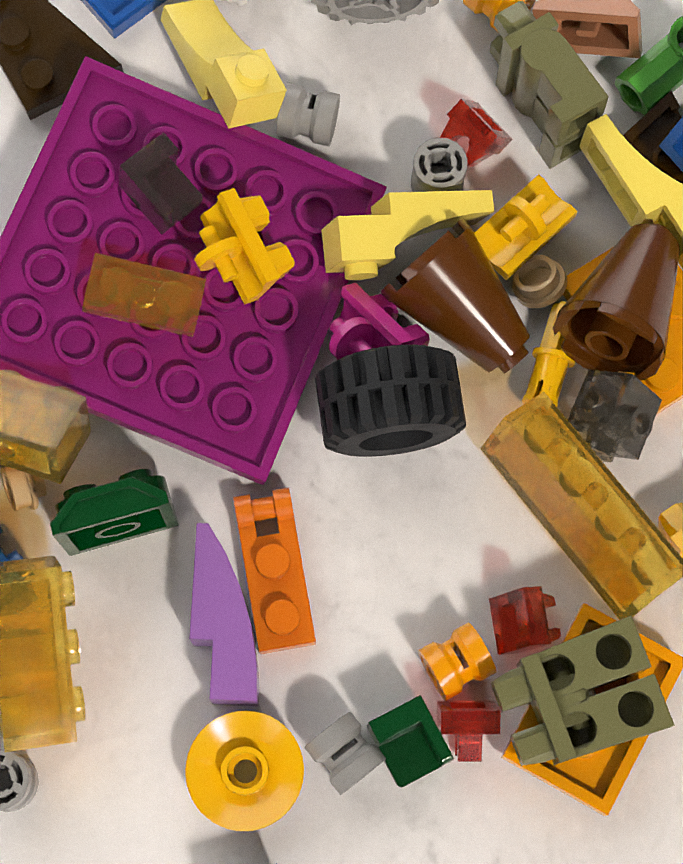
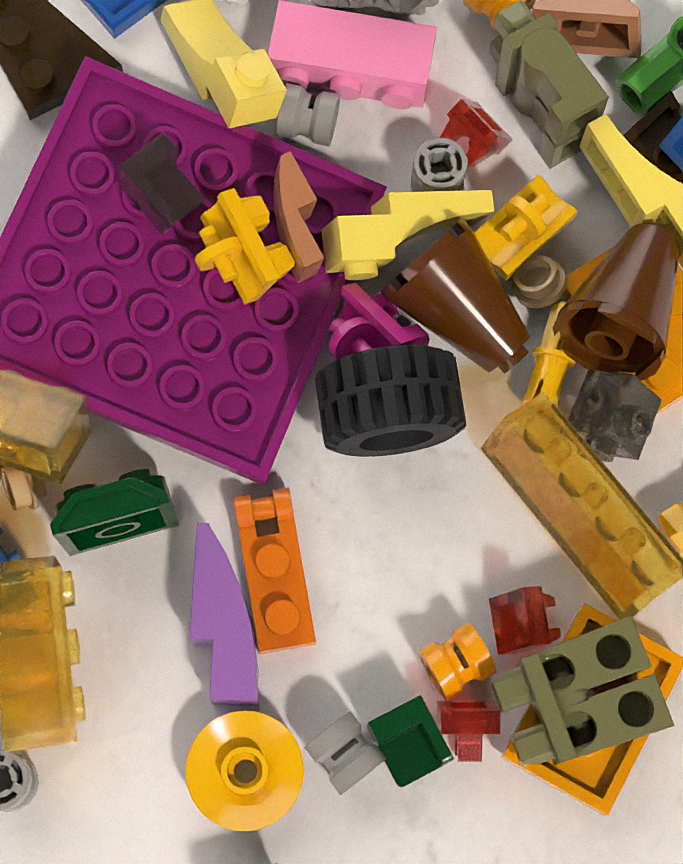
(143, 295): clear yellow plate -> none
(292, 206): none -> nougat slope
(352, 54): none -> bright pink brick

